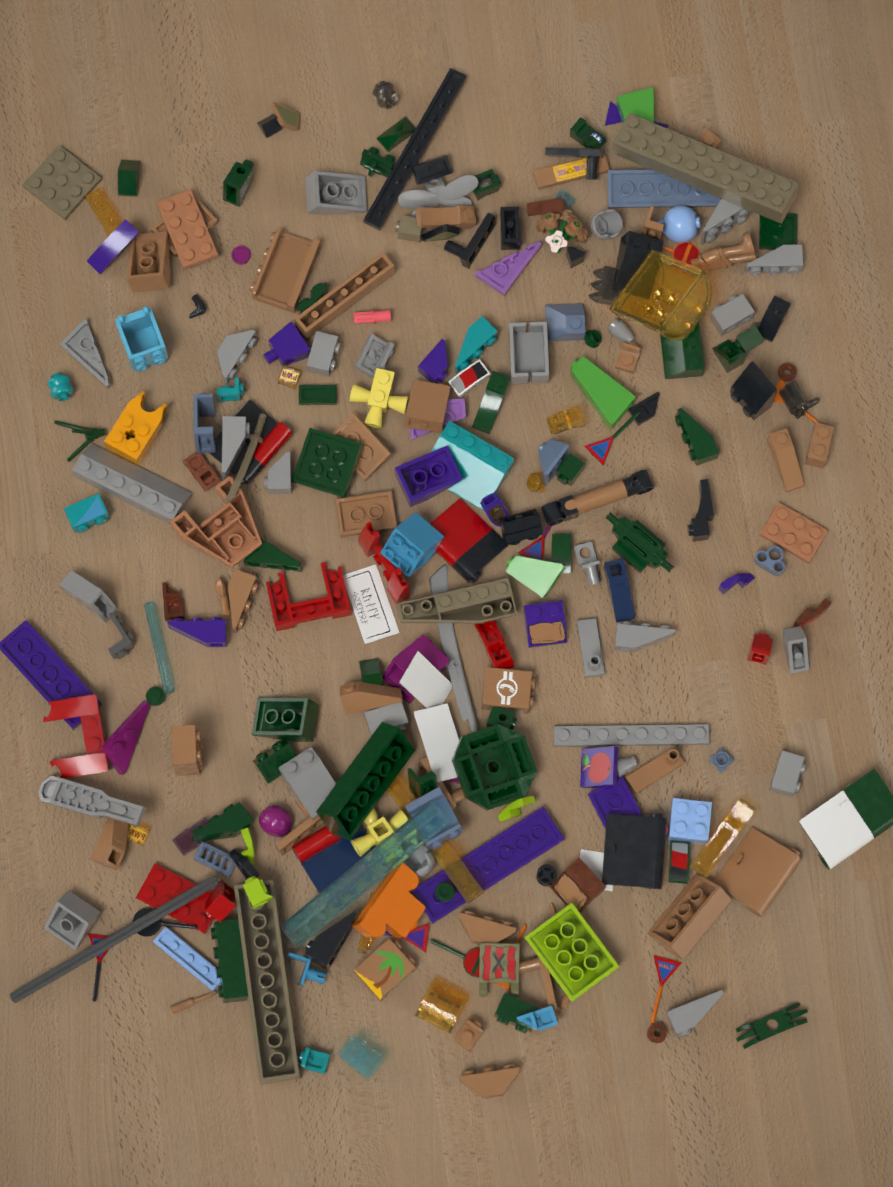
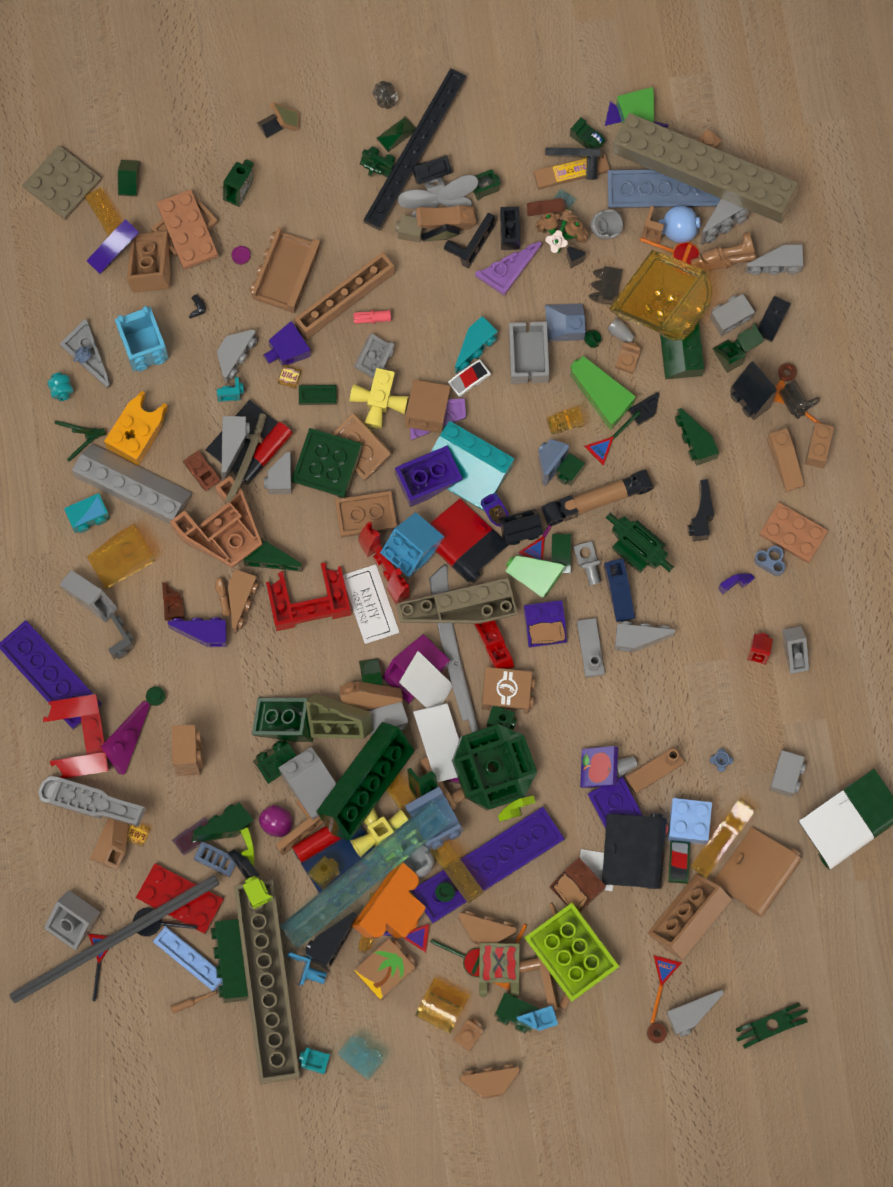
(82, 354): none -> sand blue plate
(121, 556): none -> clear yellow slope
(159, 647): clear light blue axle -> none
(203, 435): sand blue panel -> none
(220, 901): red slope -> none
(316, 293): dark green slope -> none
(322, 354): light grey brick -> none
(324, 872): none -> clear yellow brick
(335, 193): light grey slope -> none
(337, 719): none -> olive wedge
(435, 364): dark purple slope -> none
(491, 402): dark green slope -> none
(535, 483): clear yellow plate -> none
(548, 872): black wheel -> none
(631, 254): black slope -> none
(631, 735): light grey plate -> none
(776, 234): dark green tile -> none
(809, 616): copper slope -> none

